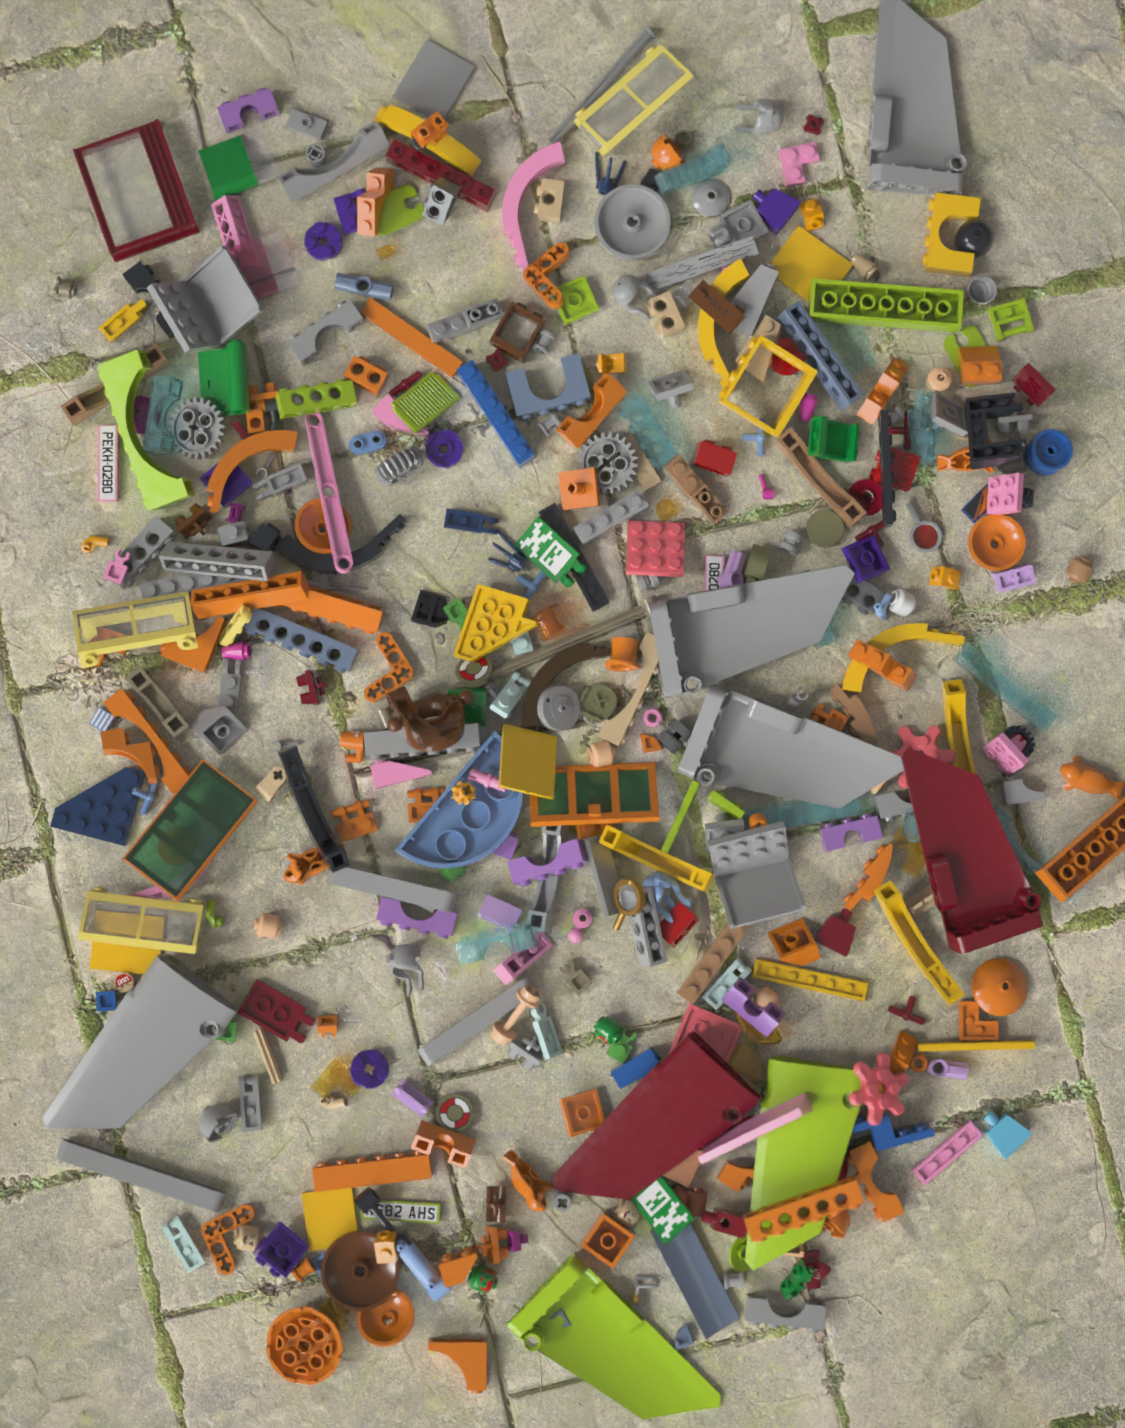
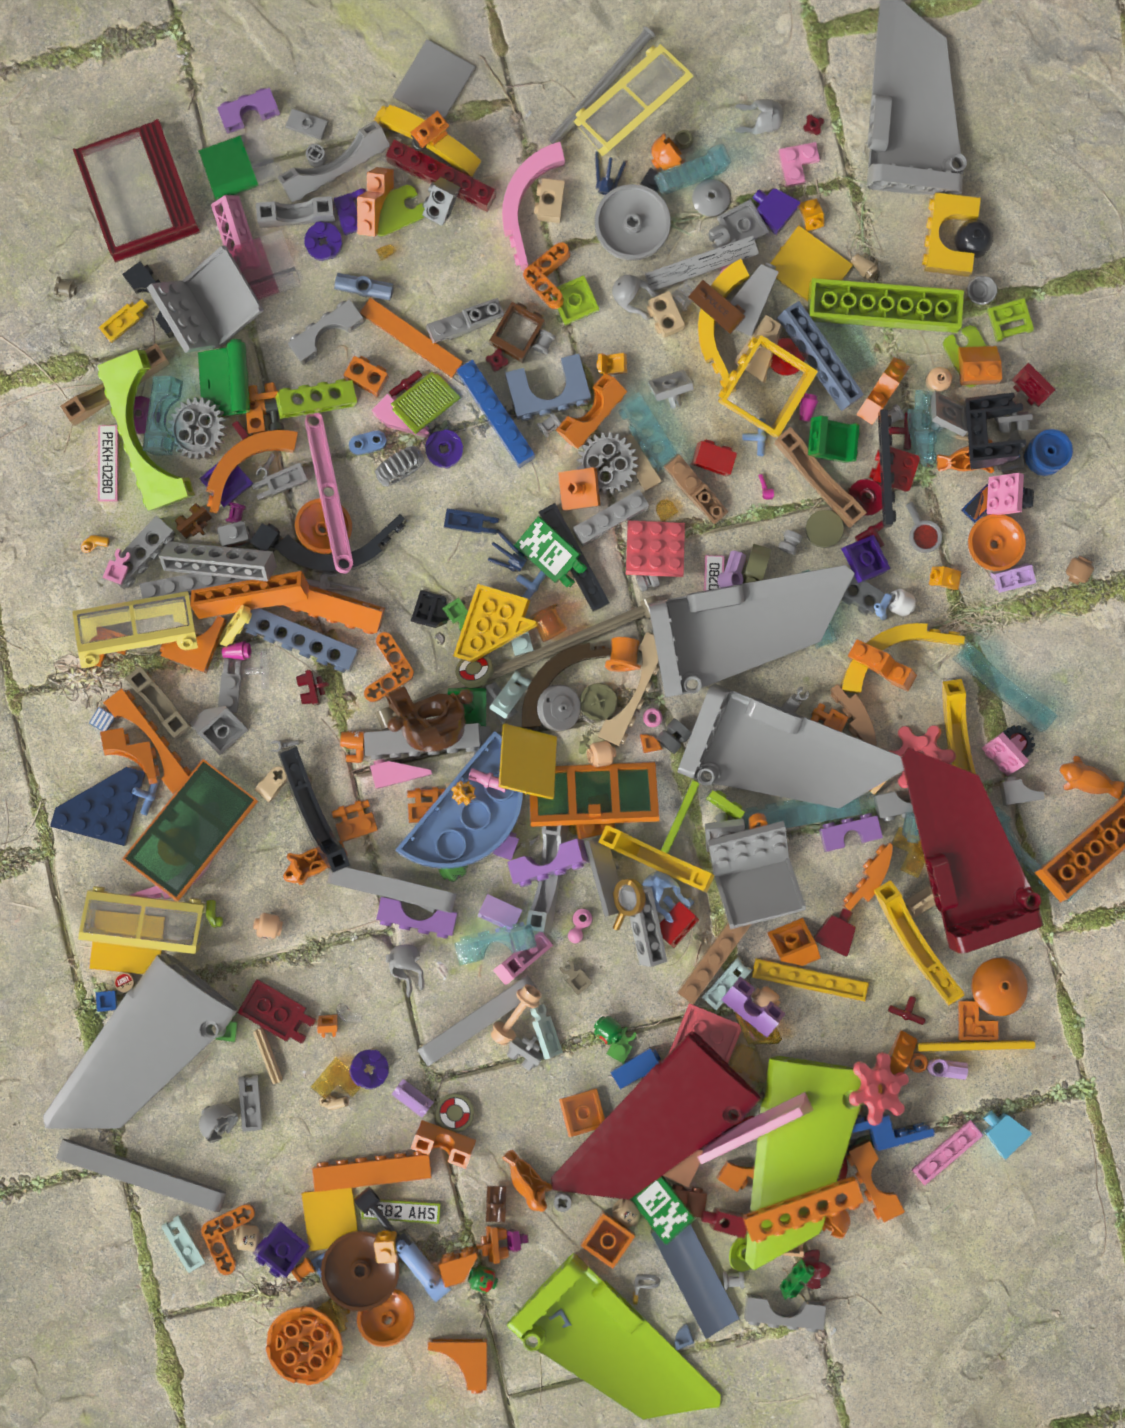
(277, 214): none -> light grey arch

